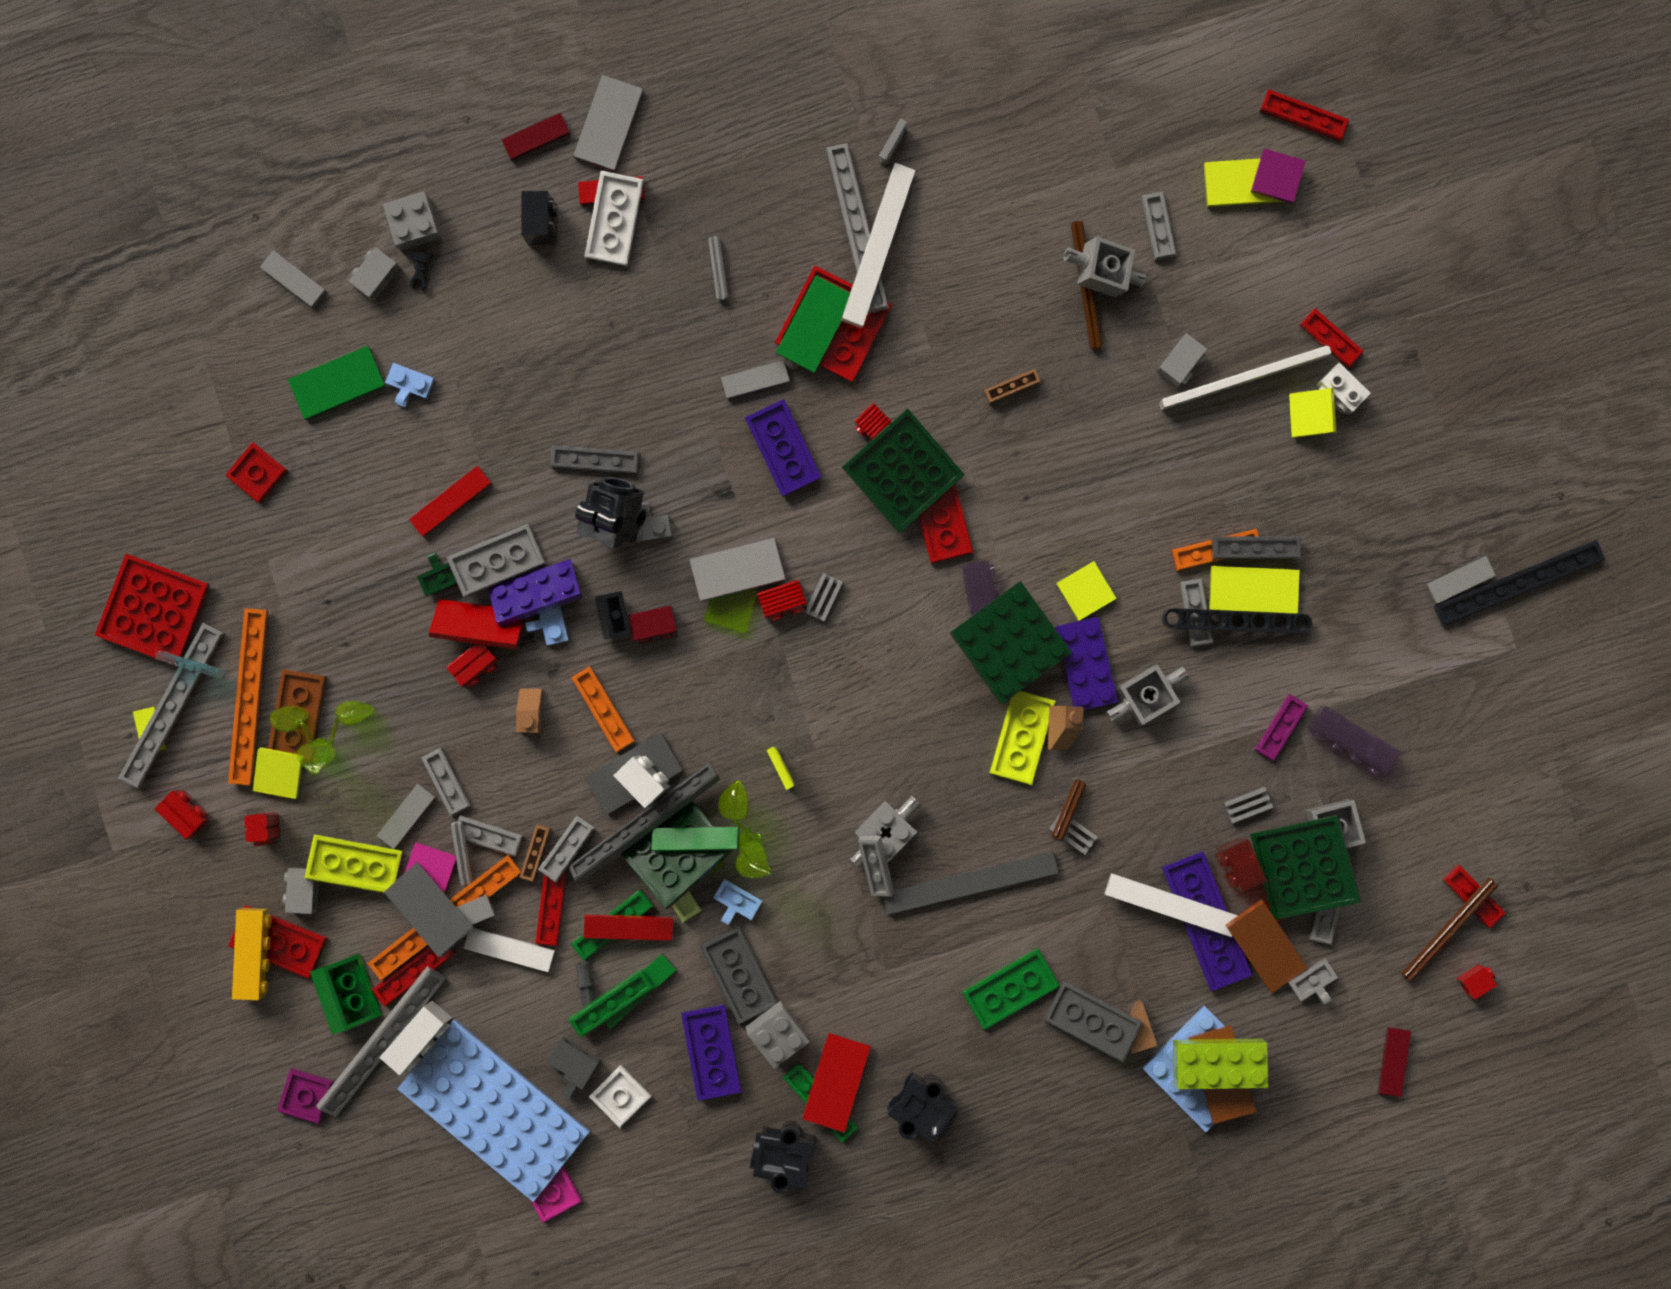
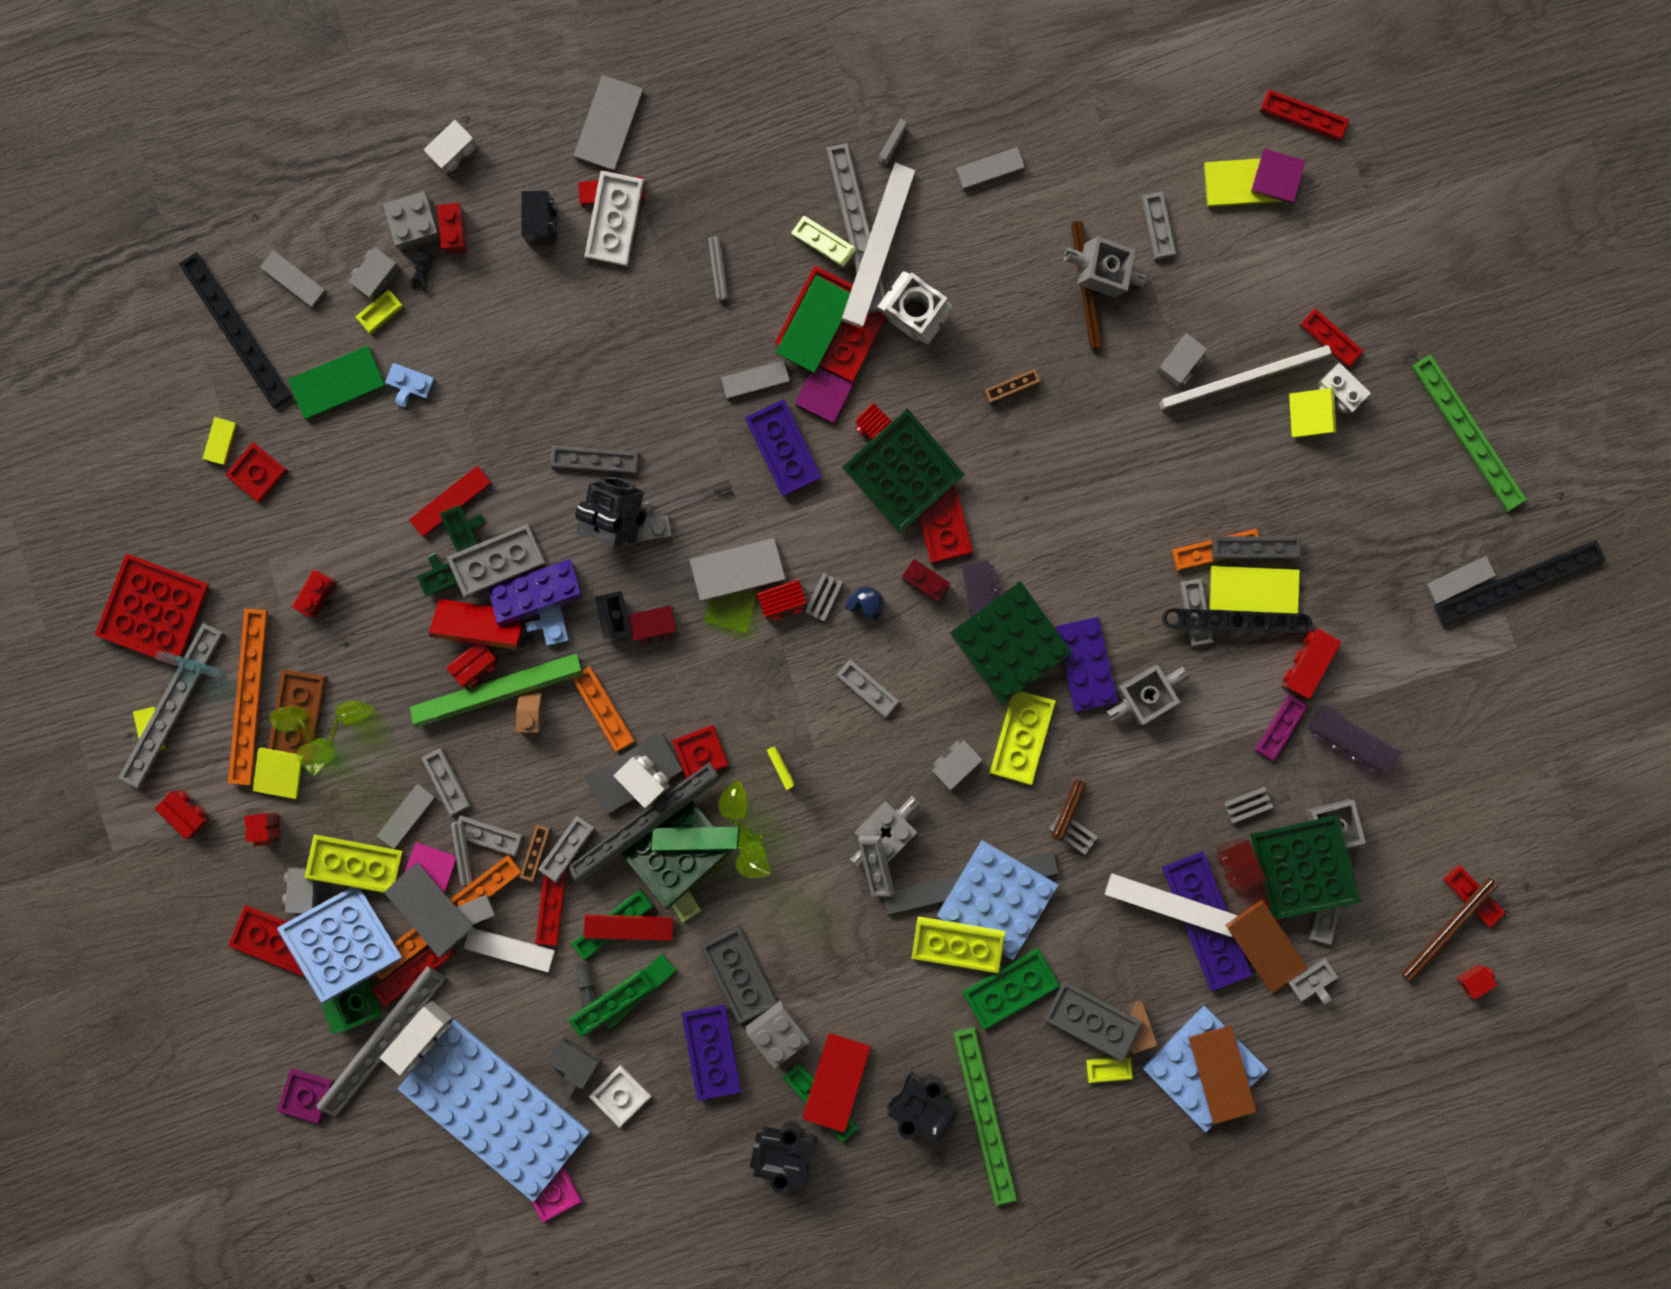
(220, 441): none -> neon yellow tile
(235, 330): none -> black tile
(251, 954): yellow brick -> none
(314, 594): none -> red brick
(339, 944): none -> light blue plate
(379, 311): none -> neon yellow tile
(450, 147): none -> white brick
(452, 228): none -> red piece
(460, 528): none -> dark green plate
(496, 690): none -> bright green tile
(535, 136): dark red tile -> none
(699, 749): none -> red tile
(737, 901): light blue plate -> none
(823, 241): none -> yellowish green tile
(824, 394): none -> magenta tile
(867, 688): none -> light grey tile
(870, 601): none -> dark blue helmet
(913, 289): none -> white piece
(925, 580): none -> dark red brick
(956, 764): none -> light grey brick
(958, 944): none -> neon yellow tile
(985, 1116): none -> bright green tile
(990, 168): none -> light grey tile
(998, 895): none -> light blue plate
(1064, 726): medium nougat slope -> none
(1086, 591): neon yellow tile -> none
(1108, 1070): none -> neon yellow tile
(1220, 1063): lime brick -> none
(1310, 663): none -> red brick
(1394, 1061): dark red tile -> none
(1468, 433): none -> bright green tile

